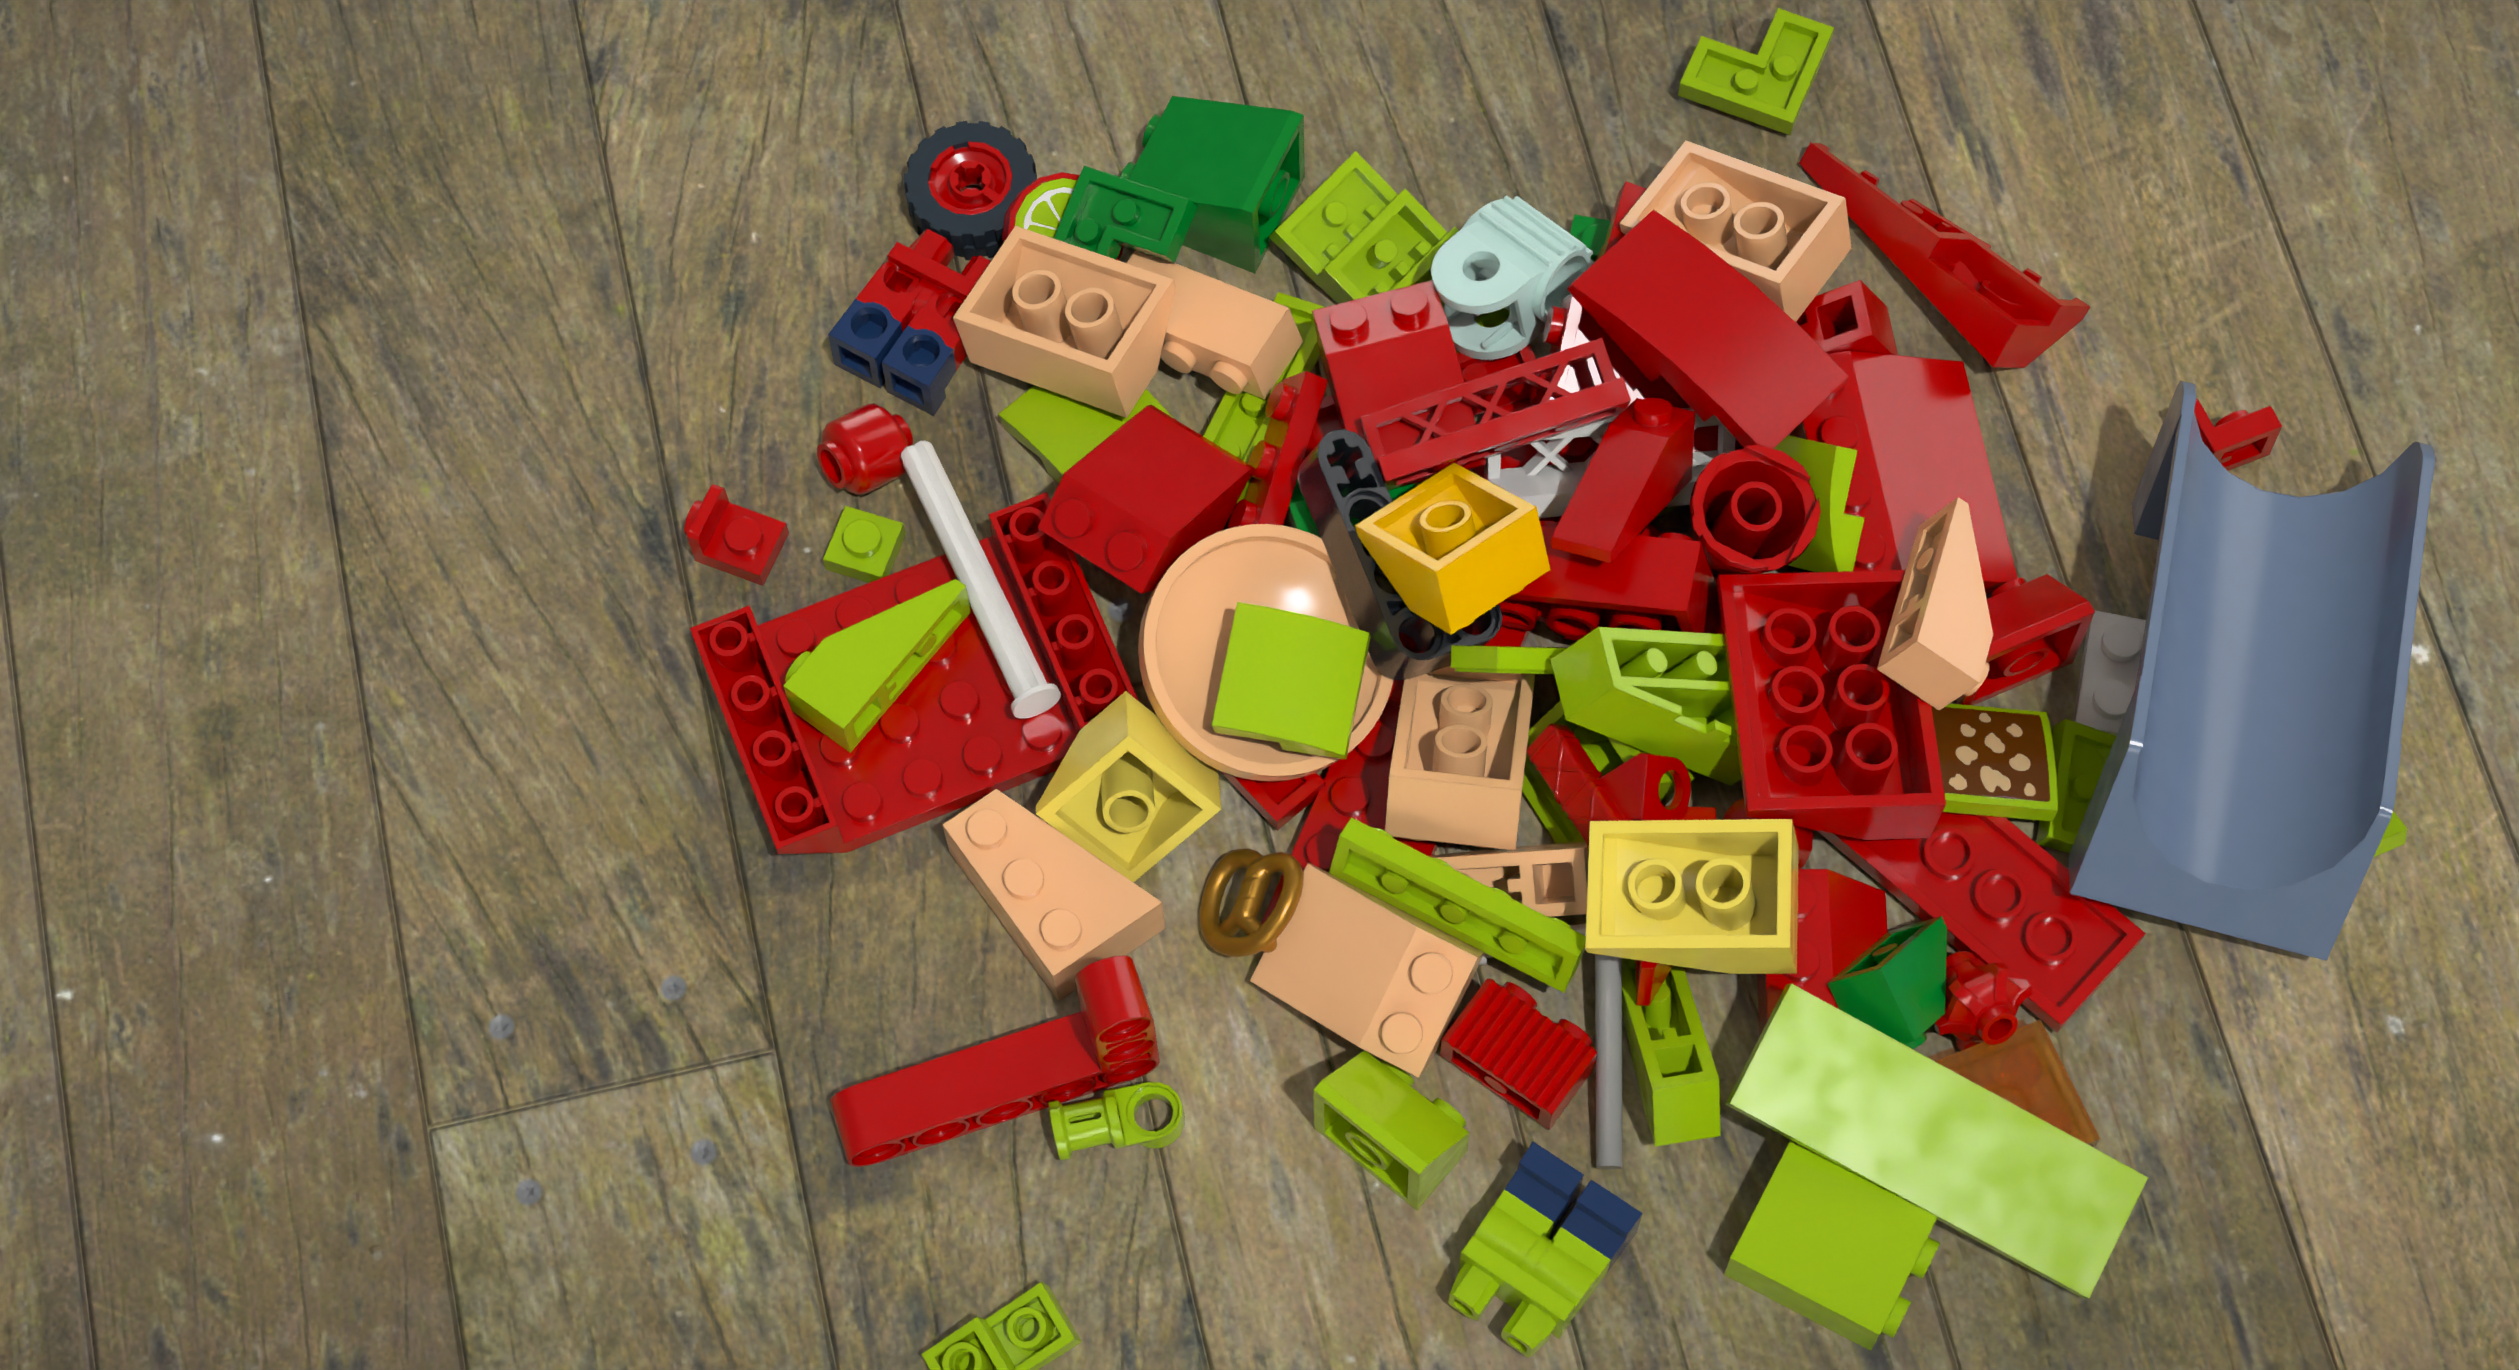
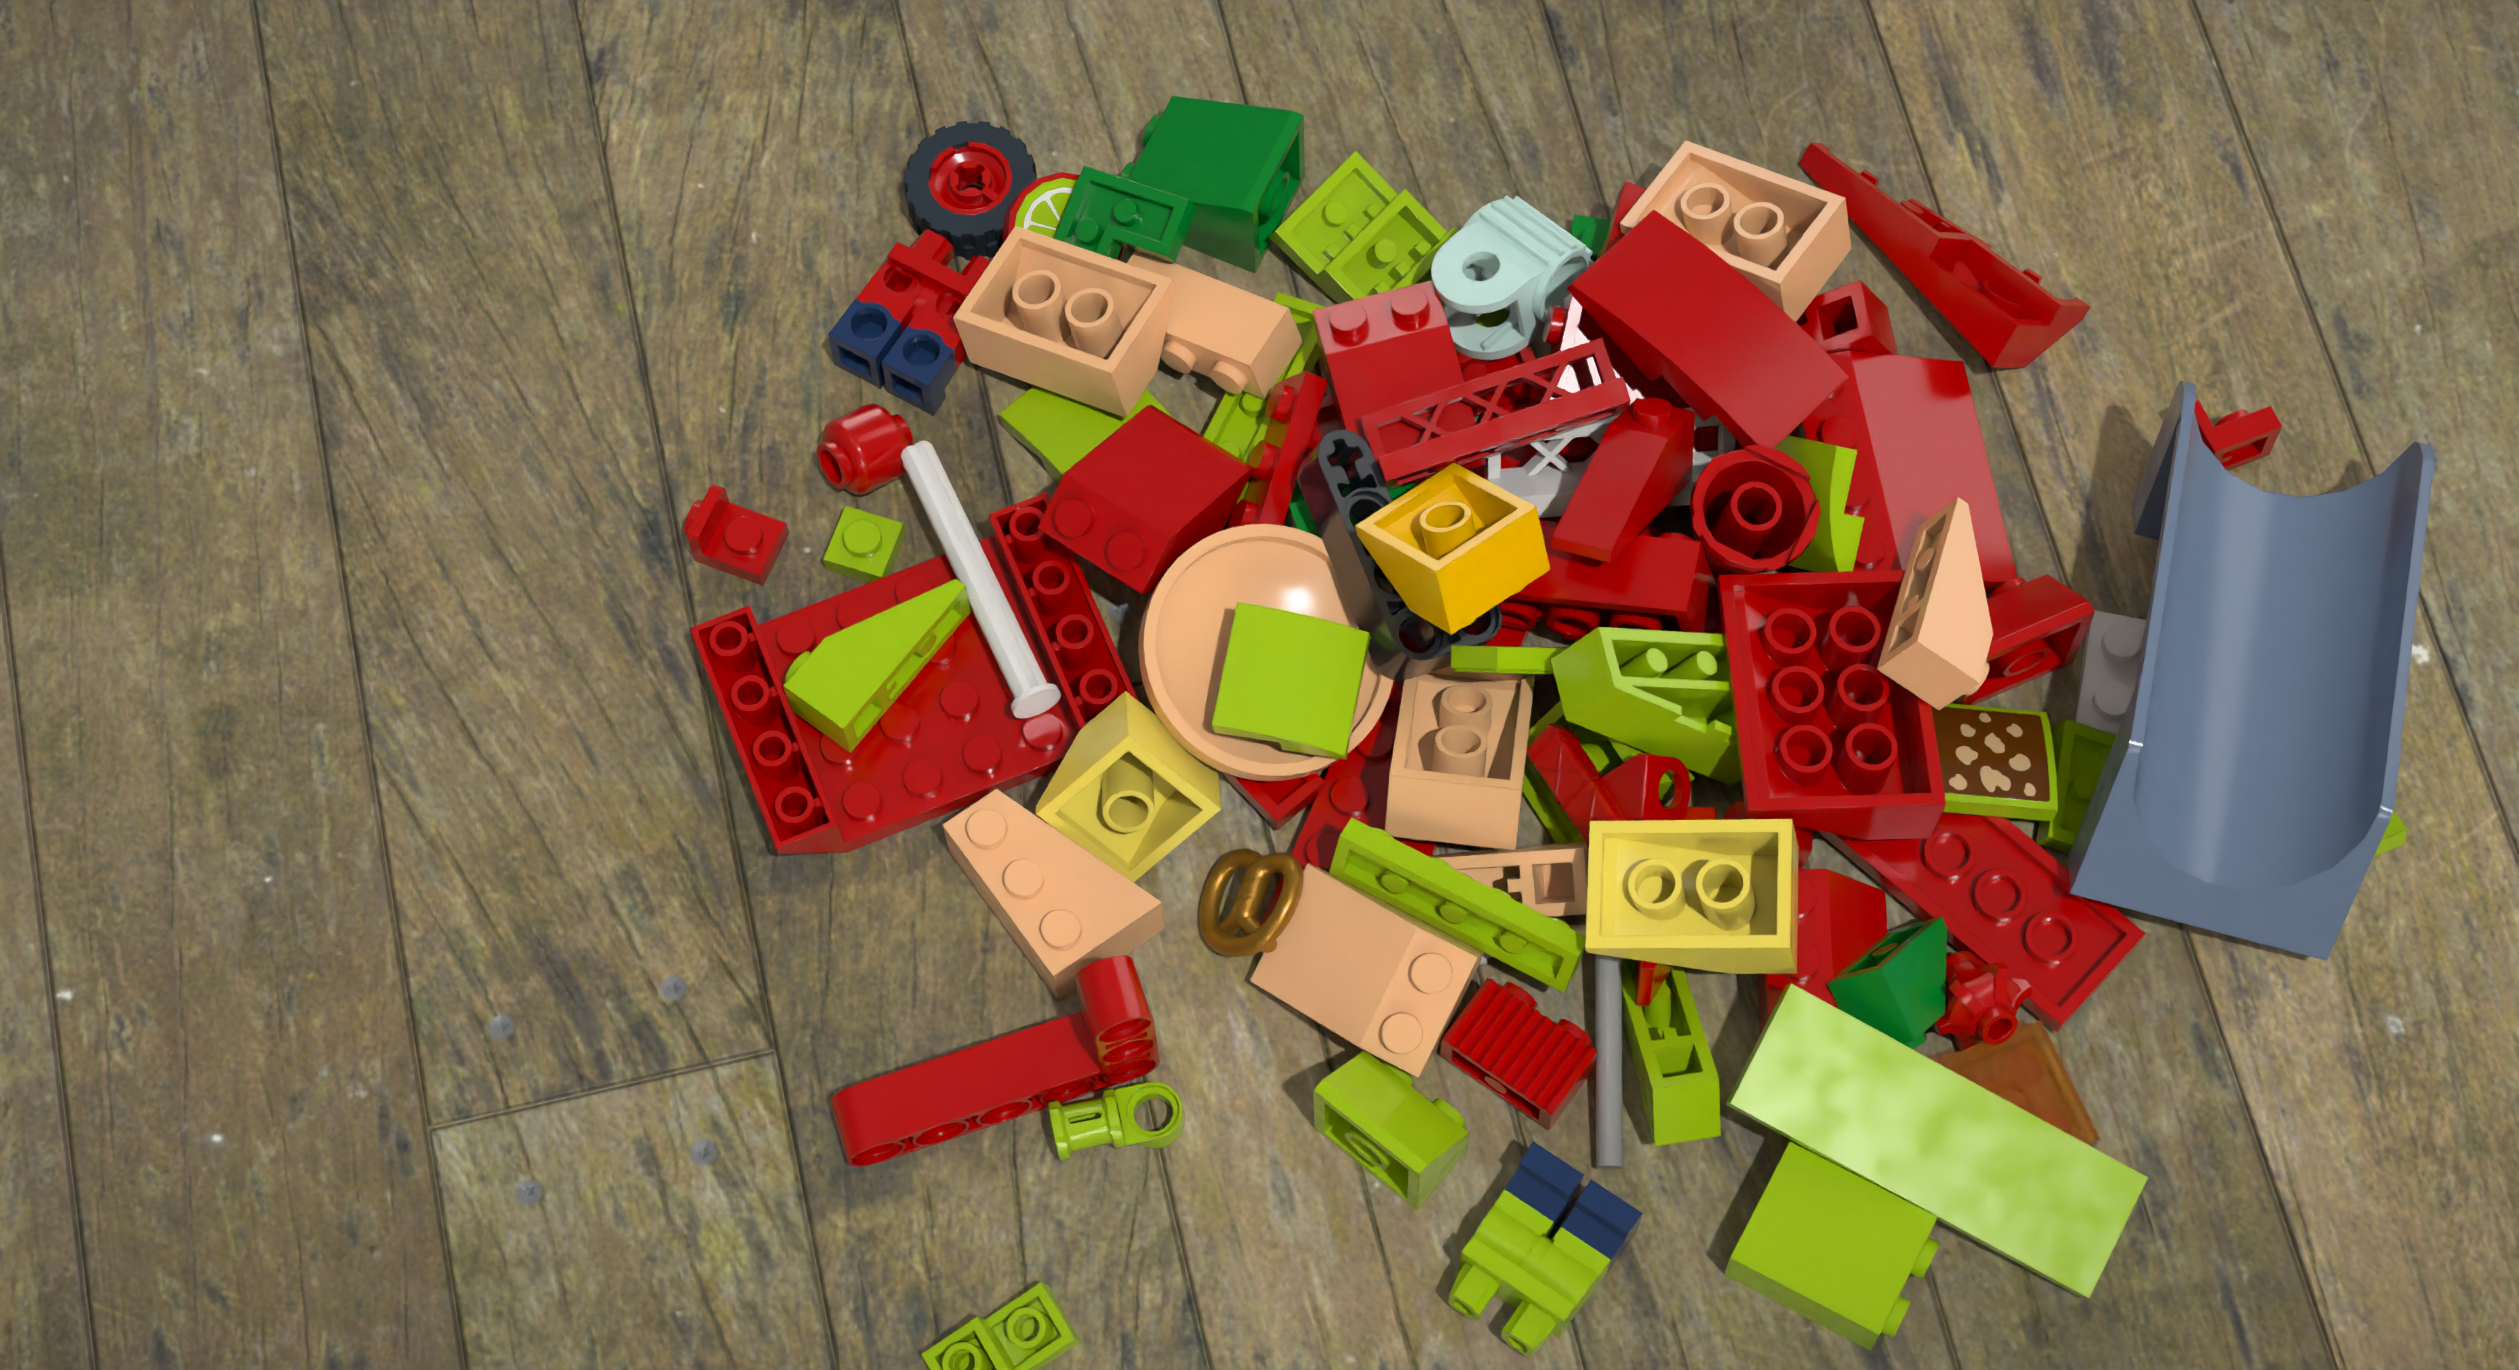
(1762, 86): lime plate -> none

